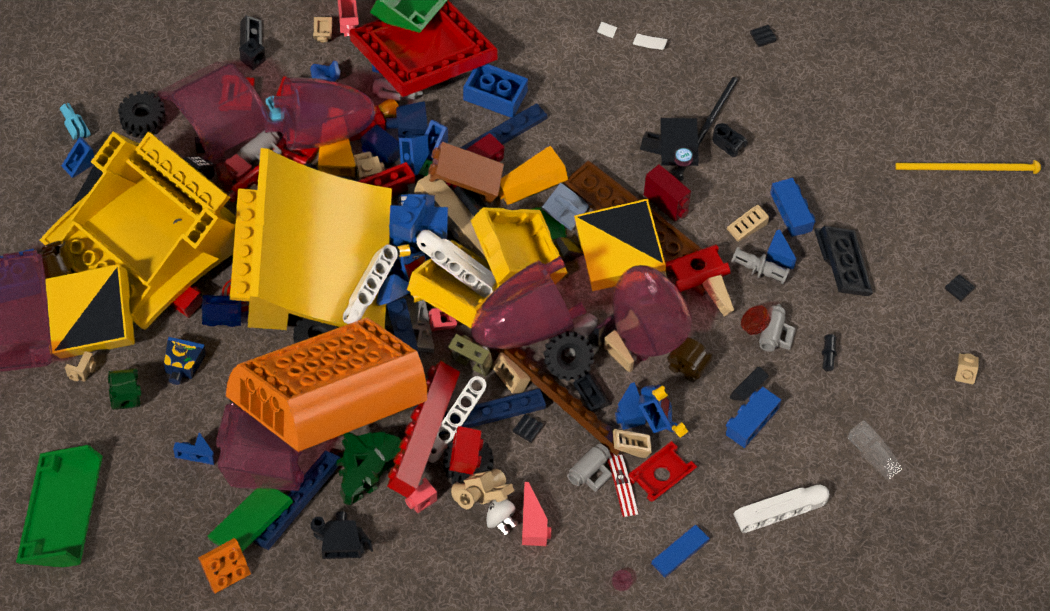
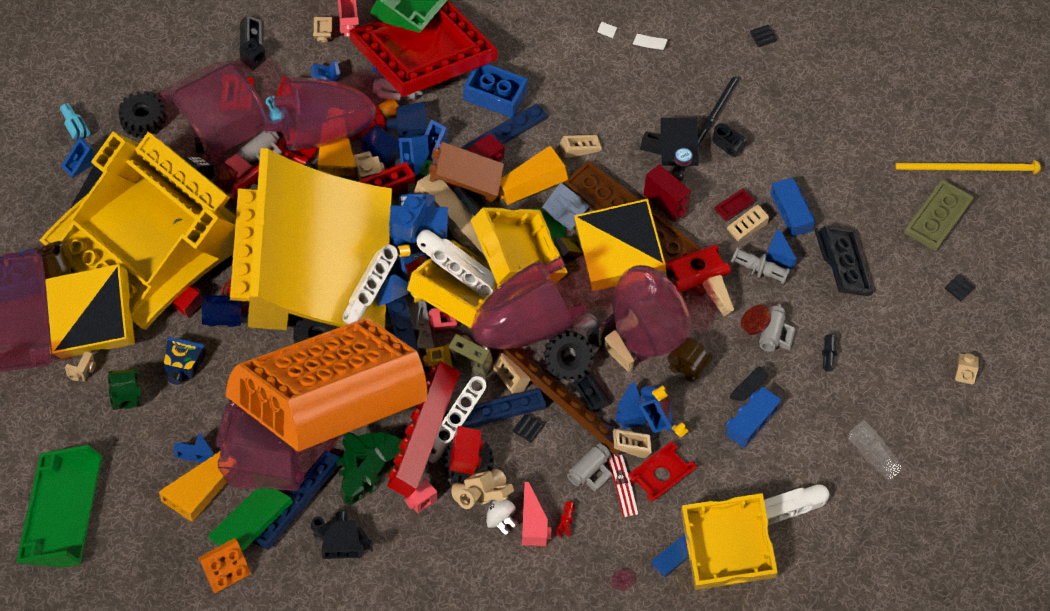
(195, 489): none -> light orange slope
(436, 354): none -> yellow window
(566, 519): none -> red piece
(570, 150): none -> tan slope
(728, 541): none -> yellow tile
(734, 205): none -> dark red tile
(938, 215): none -> olive plate

